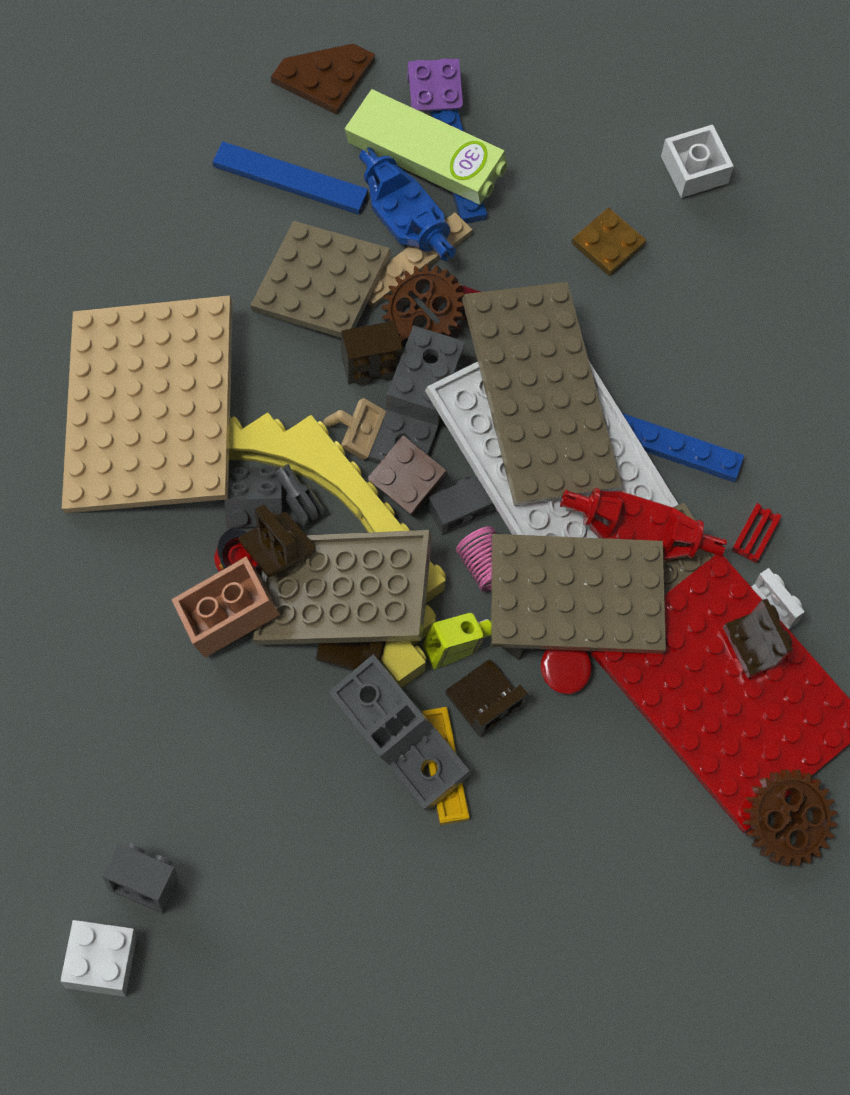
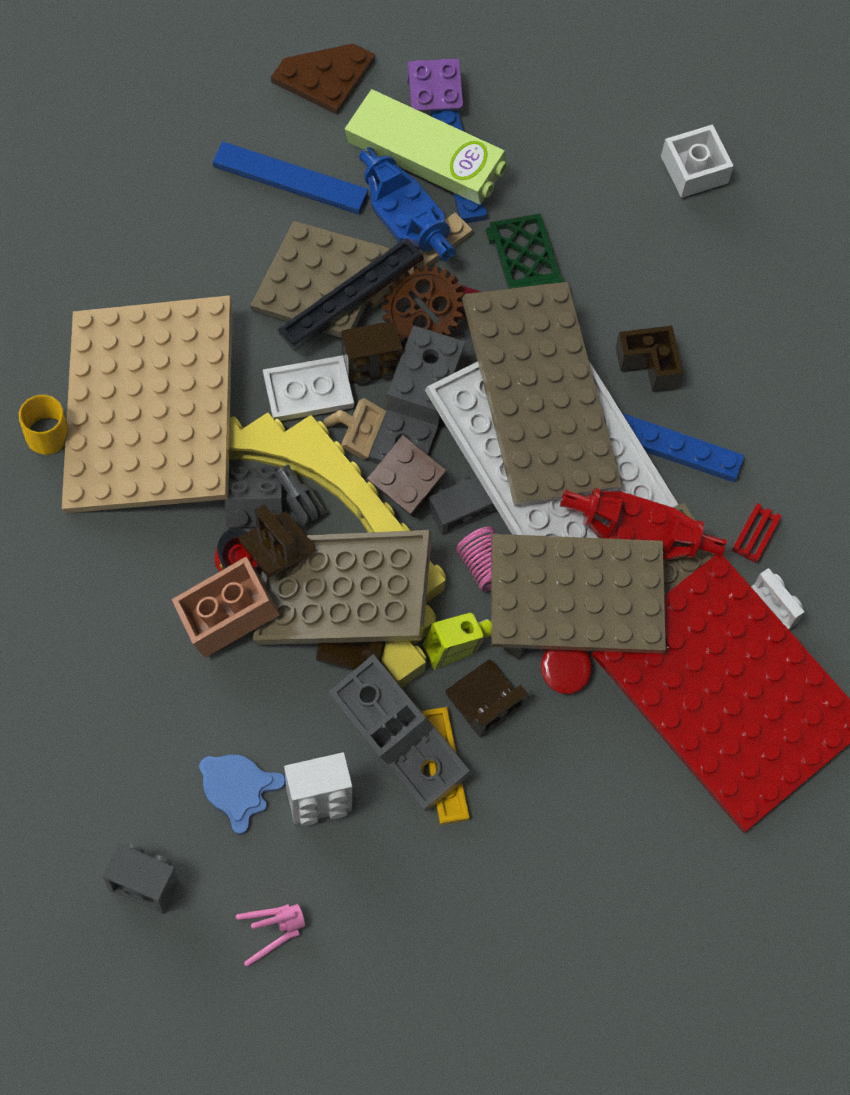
(43, 407): none -> yellow piece
(98, 958): white brick -> none
(236, 786): none -> medium blue tile
(288, 919): none -> bright pink plant
(308, 388): none -> white plate
(319, 789): none -> white brick
(350, 294): none -> black tile
(516, 226): none -> dark green piece
(608, 241): pearl gold plate -> none
(653, 350): none -> dark brown brick
(759, 639): dark brown bracket -> none
(808, 834): reddish brown gear -> none

